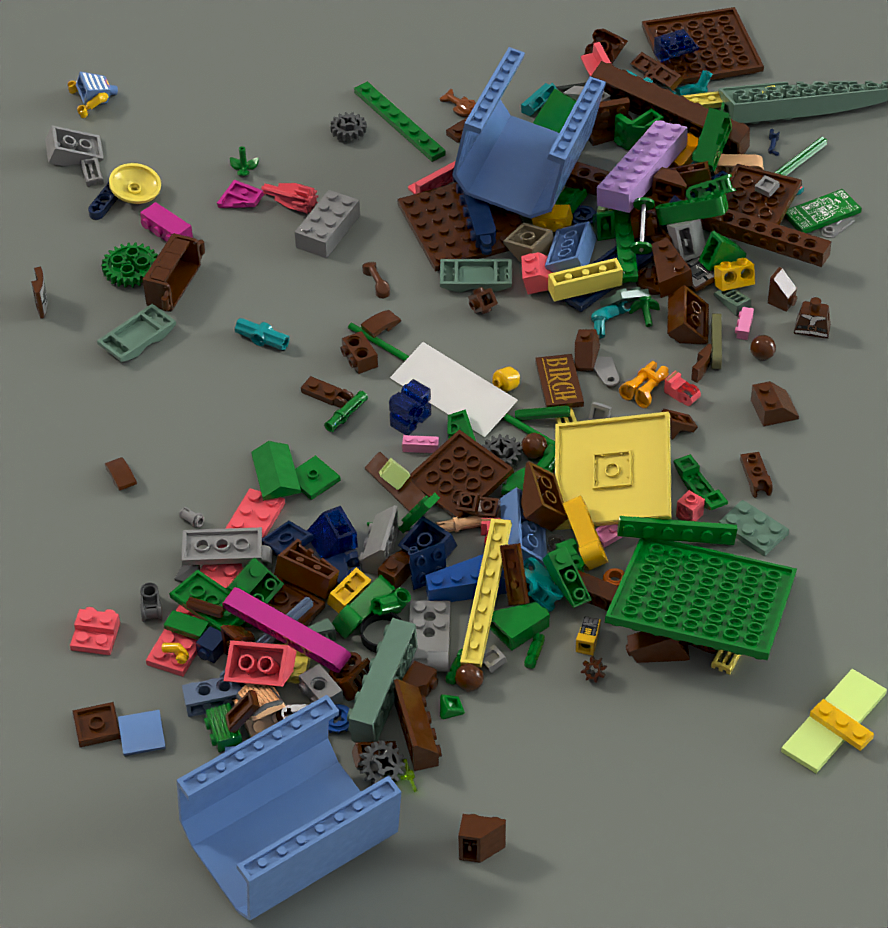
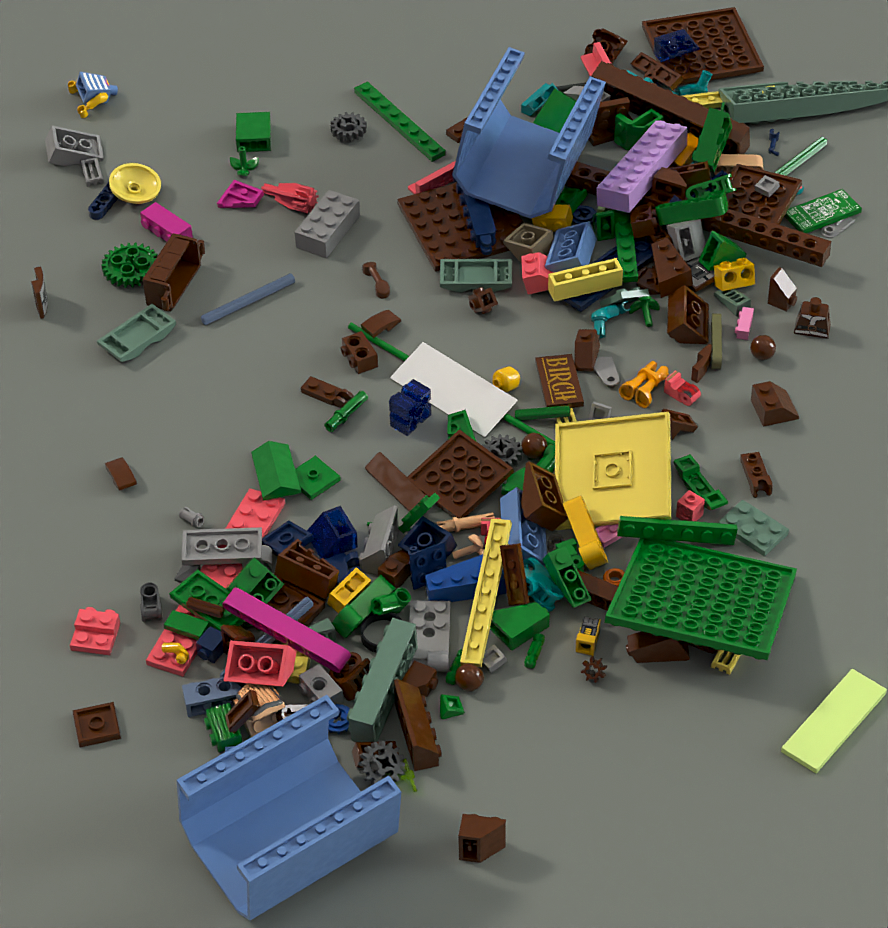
(141, 732): medium blue slope -> none
(247, 299): none -> sand blue axle
(253, 131): none -> green brick
(262, 334): teal piece -> none
(394, 474): yellowish green panel -> none
(420, 444): bright pink piece -> none
(463, 106): dark orange animal -> none
(477, 547): none -> light nougat plant
(478, 506): reddish brown slope -> none
(642, 204): green axle -> none
(841, 724): yellow plate -> none

